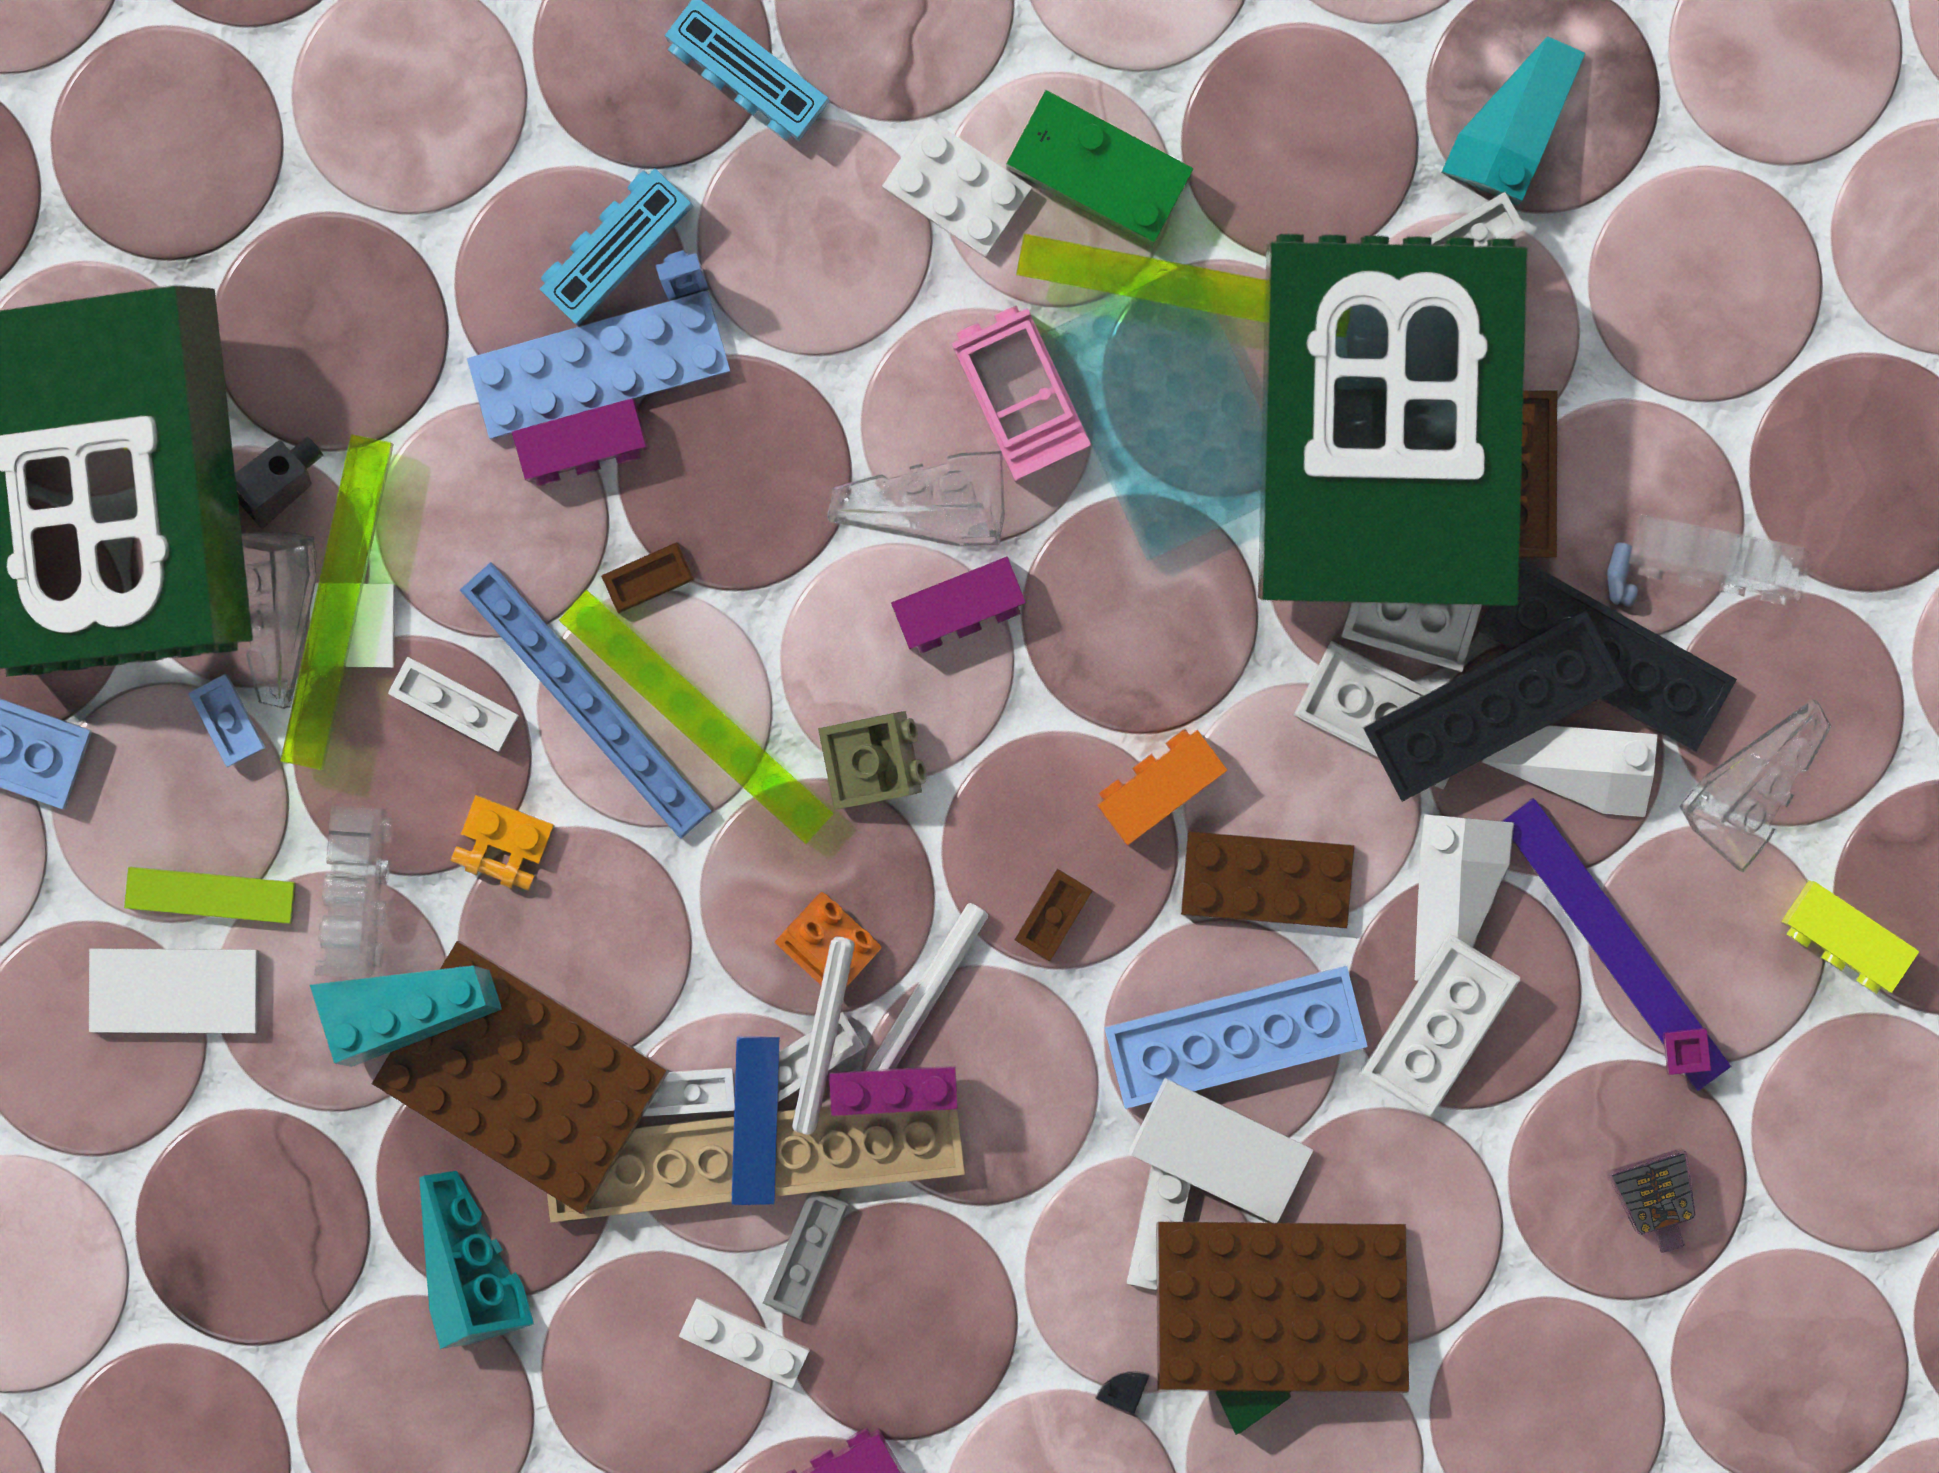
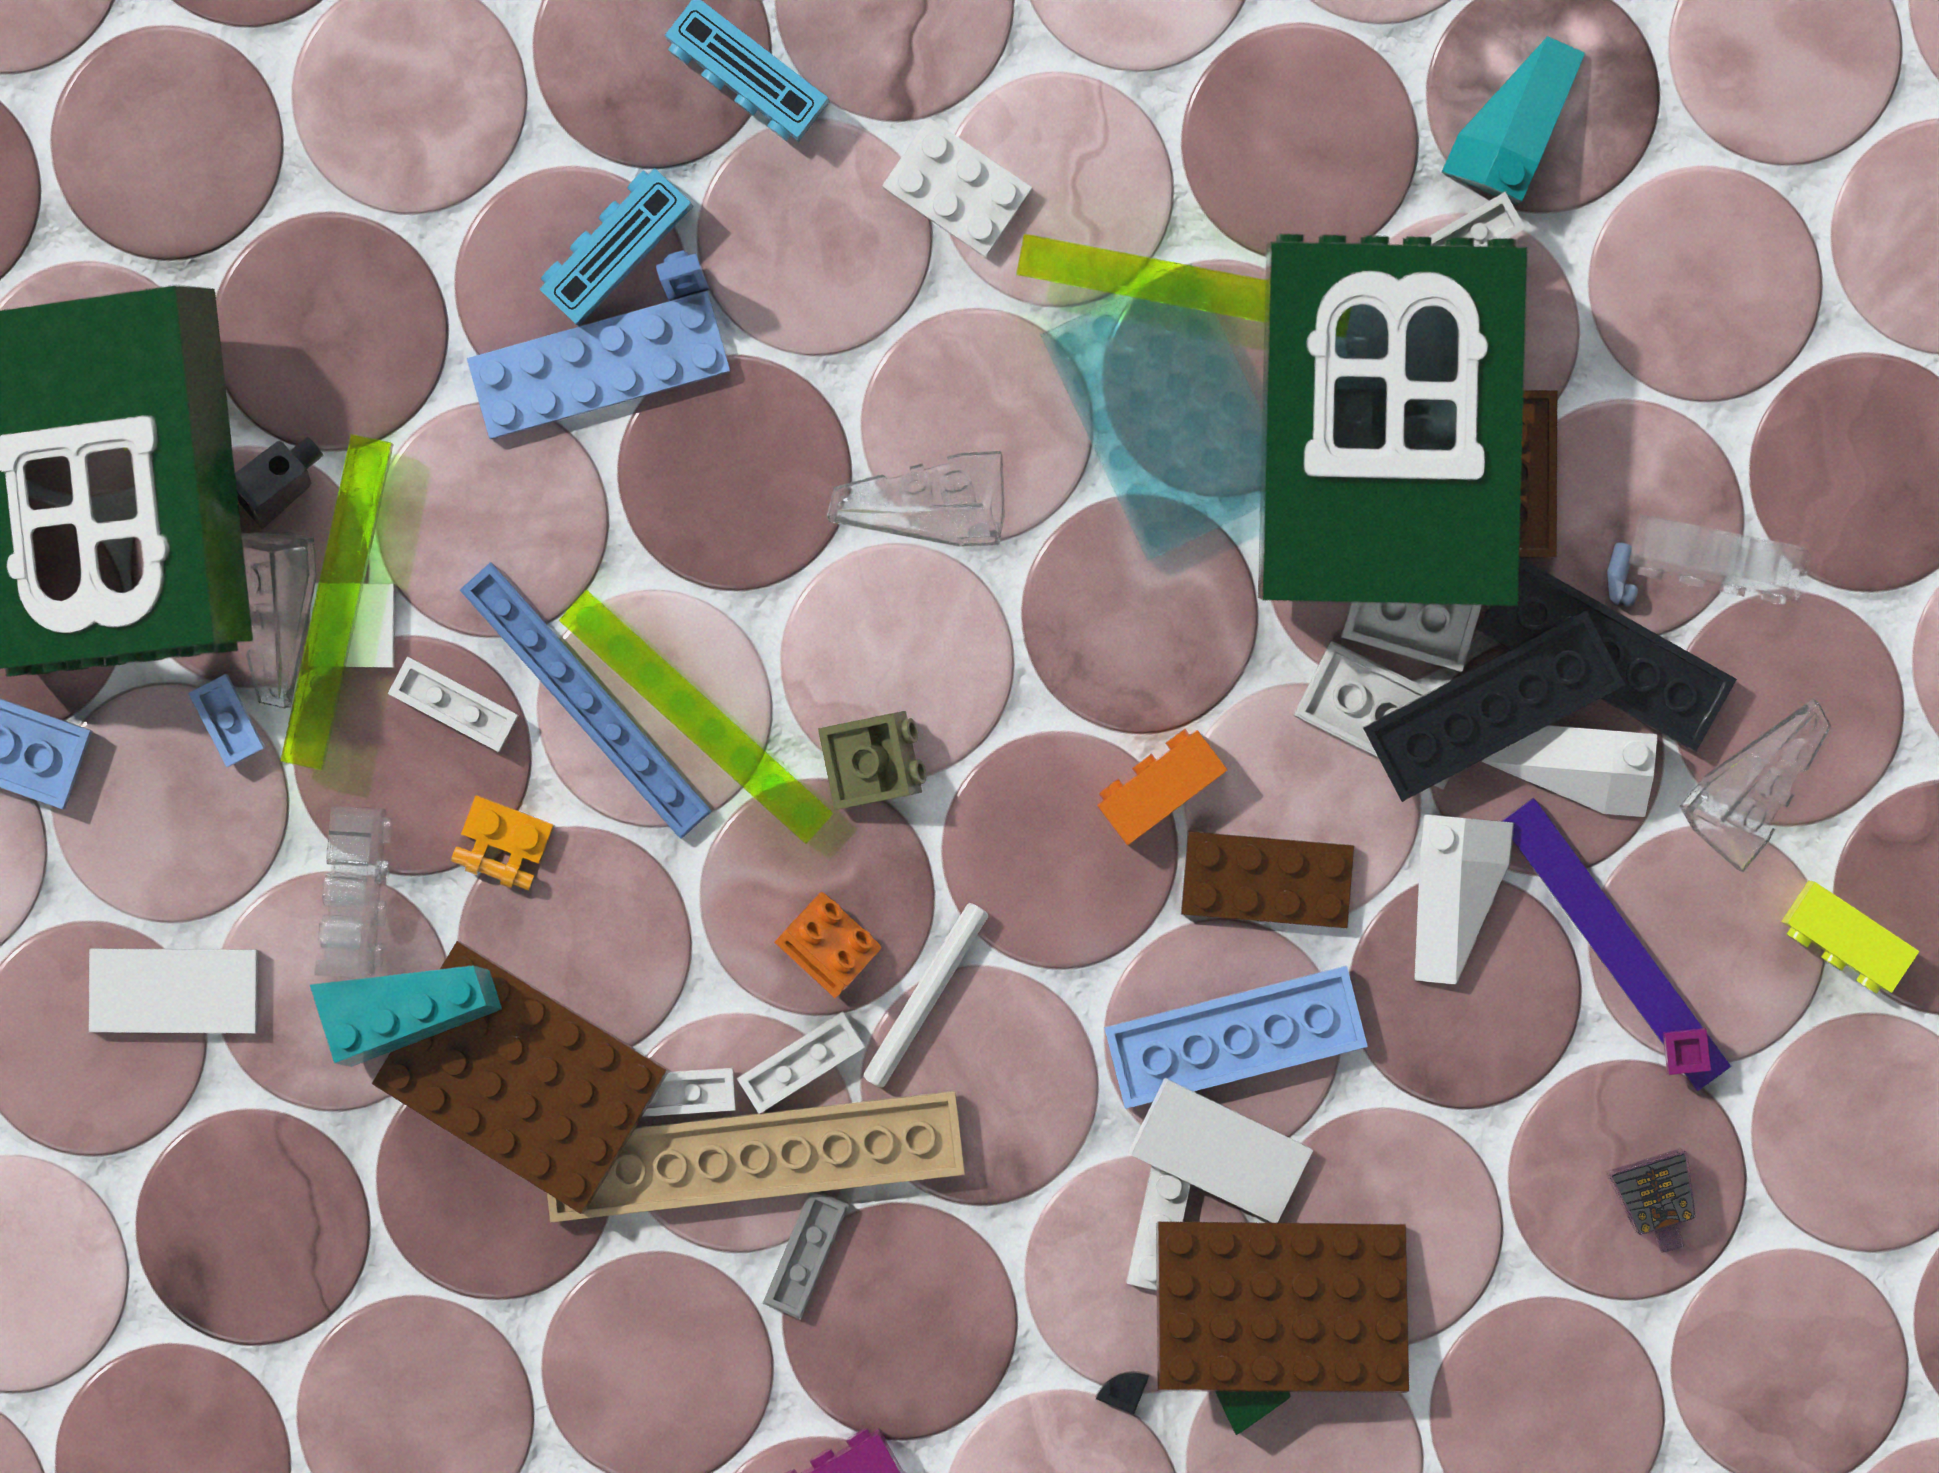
(209, 895): lime tile -> none
(467, 1279): teal wedge -> none
(580, 442): magenta brick -> none
(647, 577): reddish brown tile -> none
(744, 1342): white plate -> none
(755, 1120): blue slope -> none
(823, 1035): white axle -> none
(893, 1090): magenta brick -> none
(959, 605): magenta brick -> none
(1020, 392): door -> none
(1053, 914): reddish brown plate -> none
(1099, 168): green brick -> none
(1440, 1025): white tile -> none

